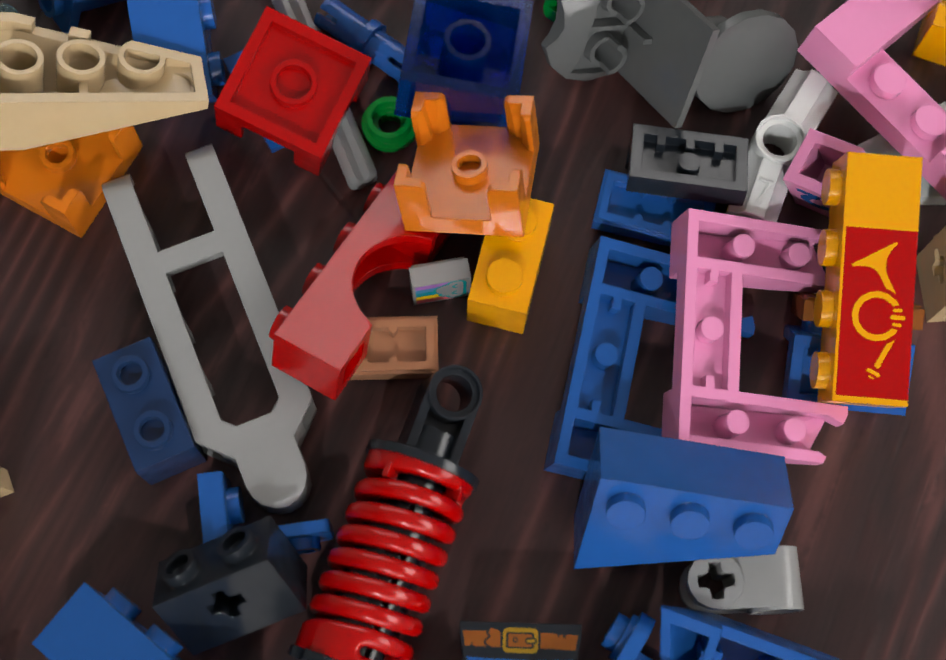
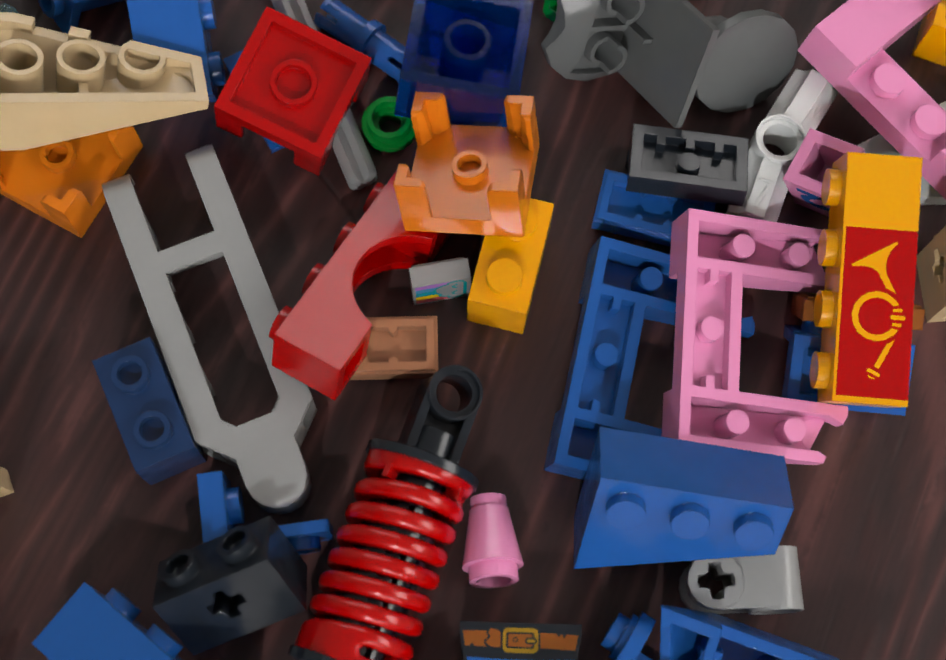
(491, 543): none -> bright pink cone

